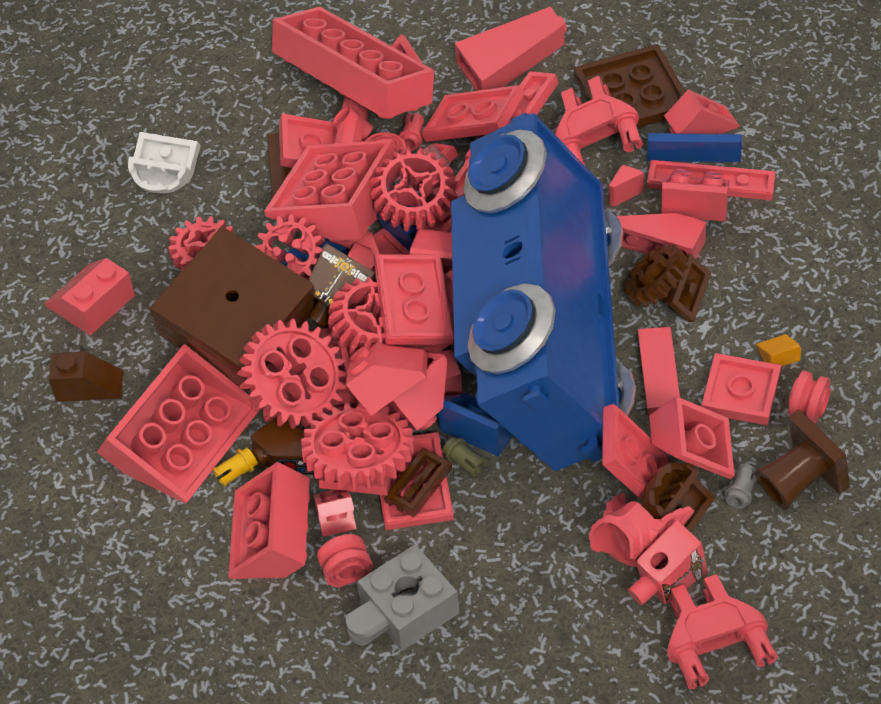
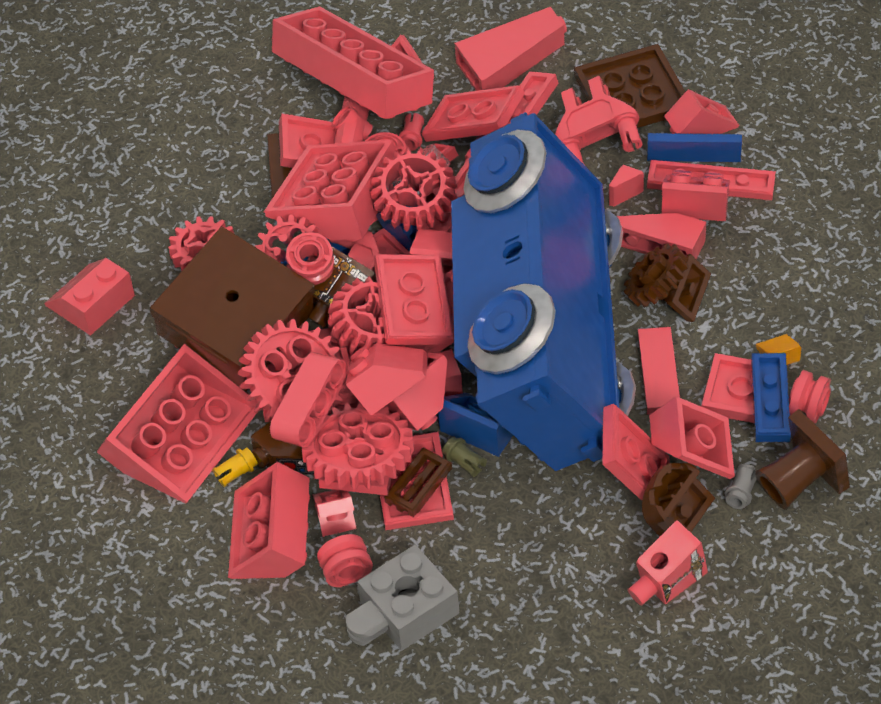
(84, 377): reddish brown slope -> none
(163, 162): white slope -> none
(308, 399): none -> coral beam
(311, 245): none -> coral wheel
(630, 529): coral helmet -> none
(714, 626): coral connector -> none
(770, 397): none -> blue tile

